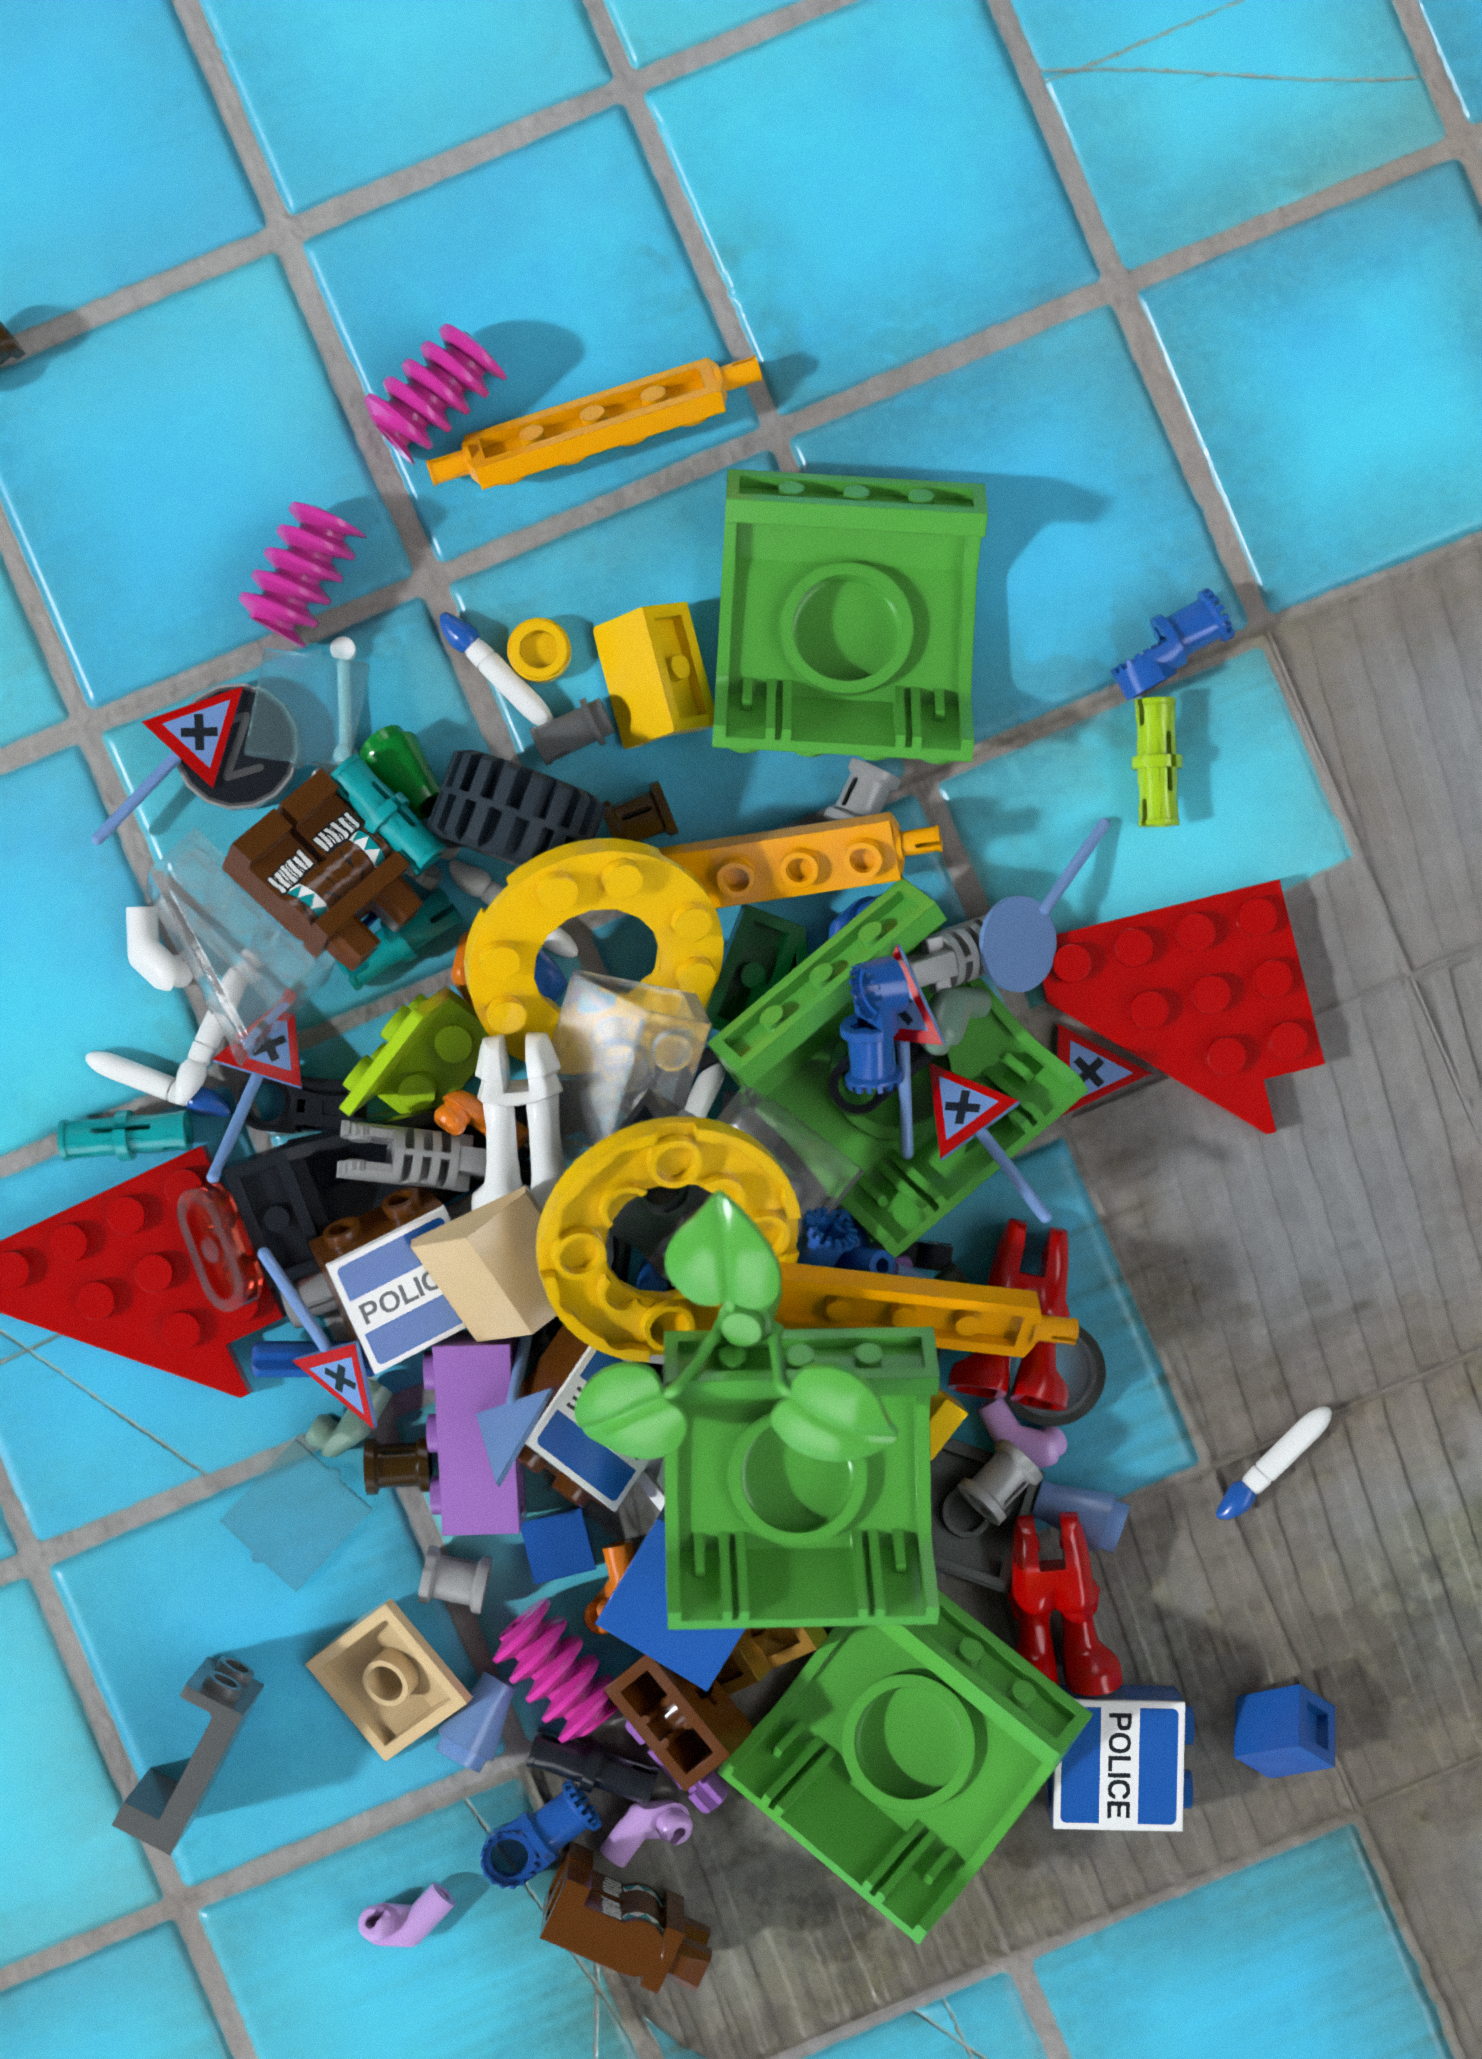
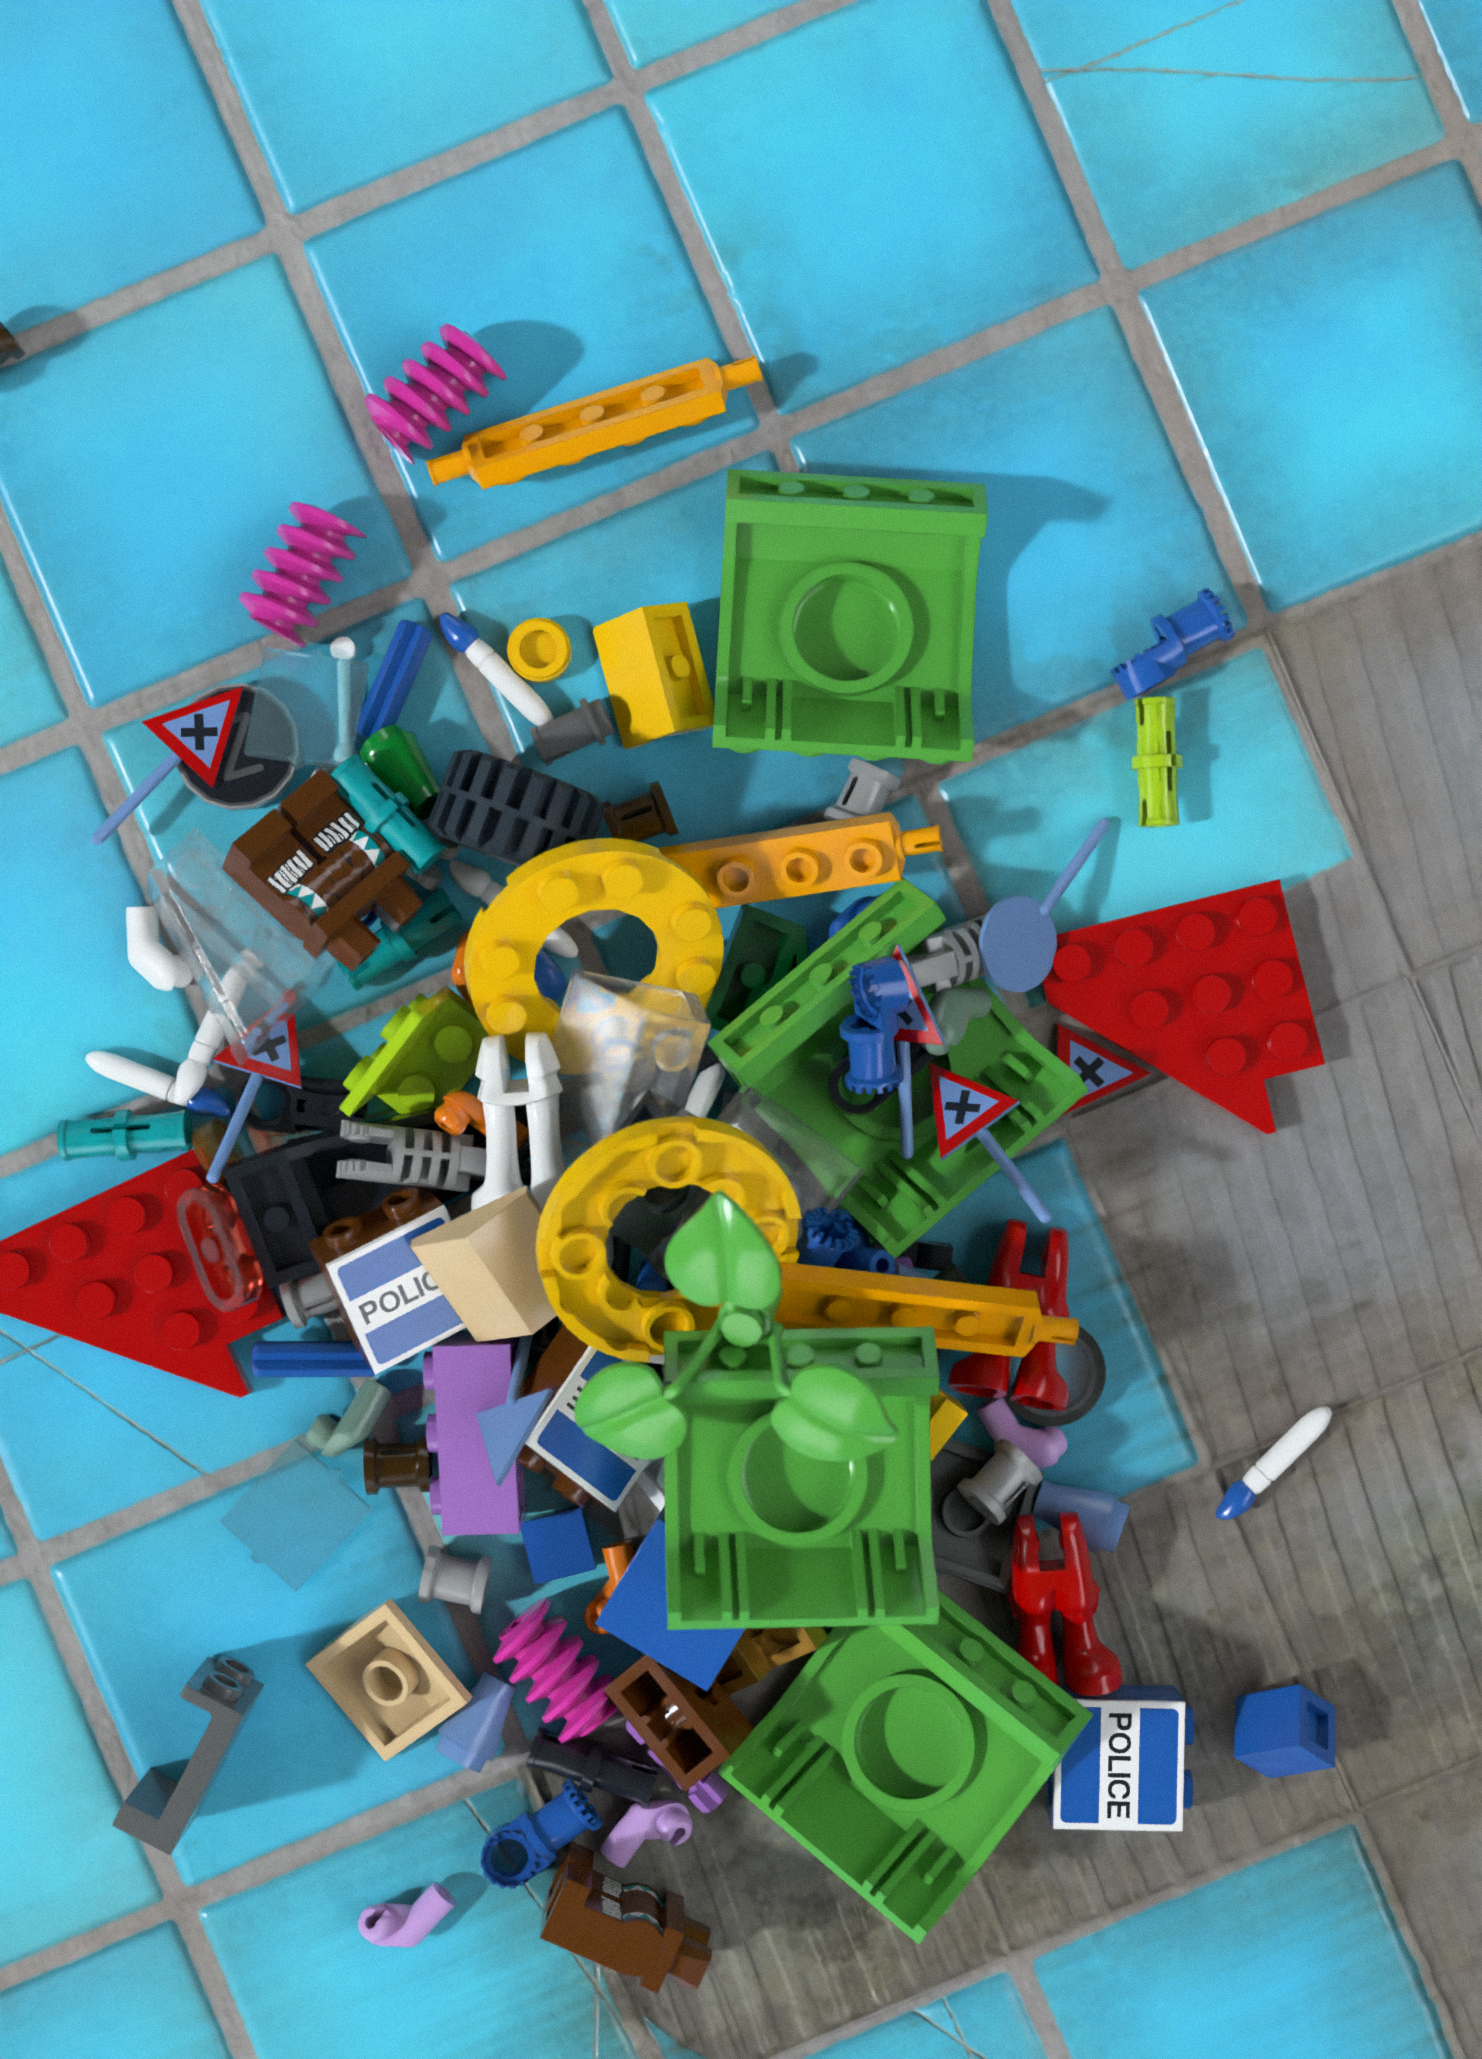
(206, 1143): none -> clear orange tile
(335, 1368): medium blue piece -> none
(395, 677): none -> blue axle

